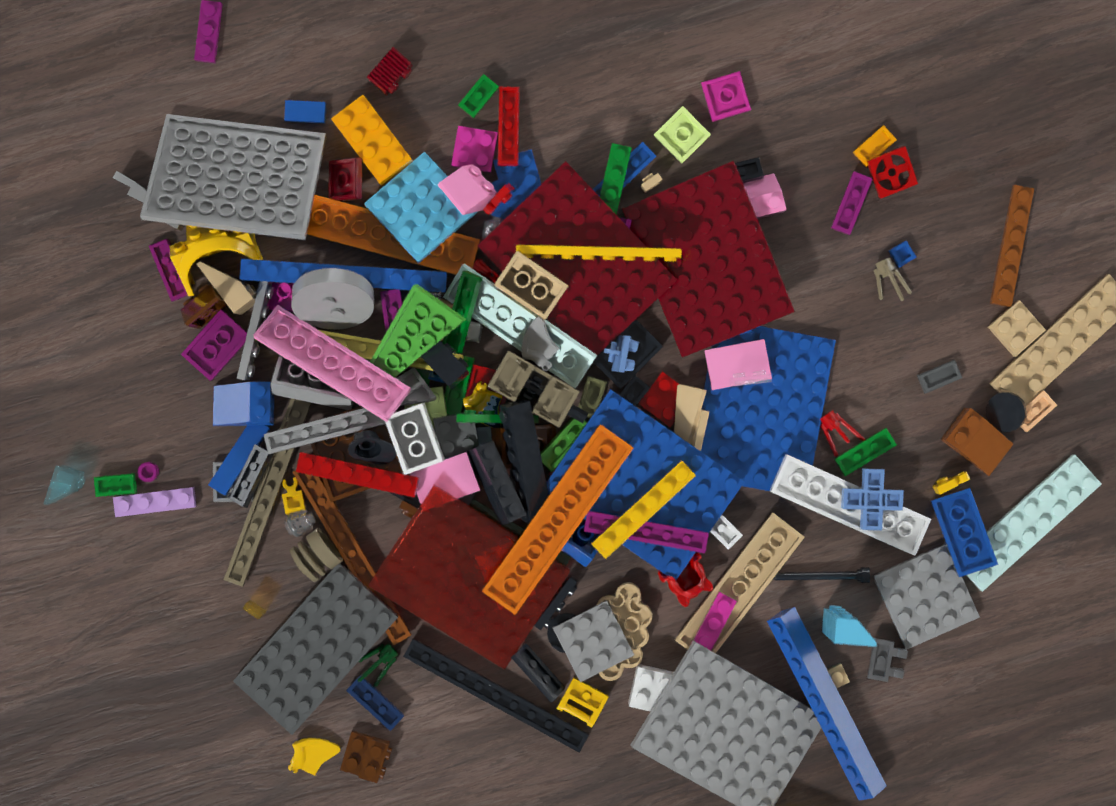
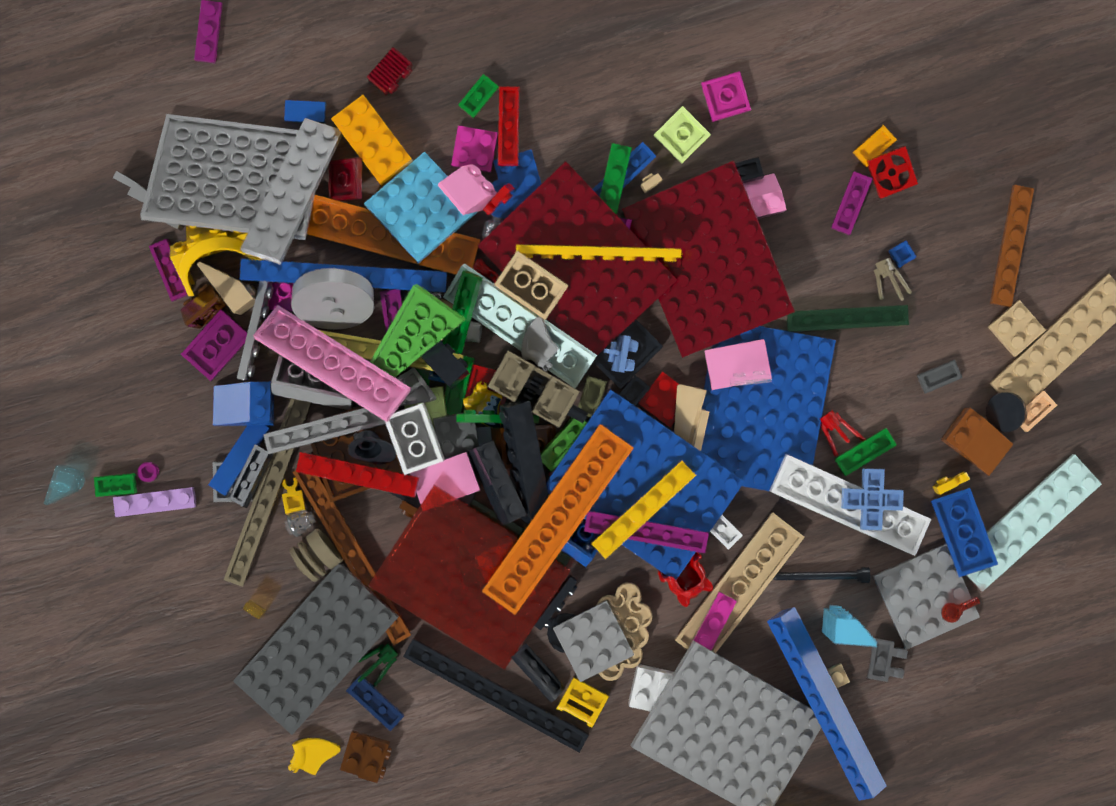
(292, 191): none -> light grey plate
(848, 318): none -> clear green plate
(952, 612): none -> clear red plate

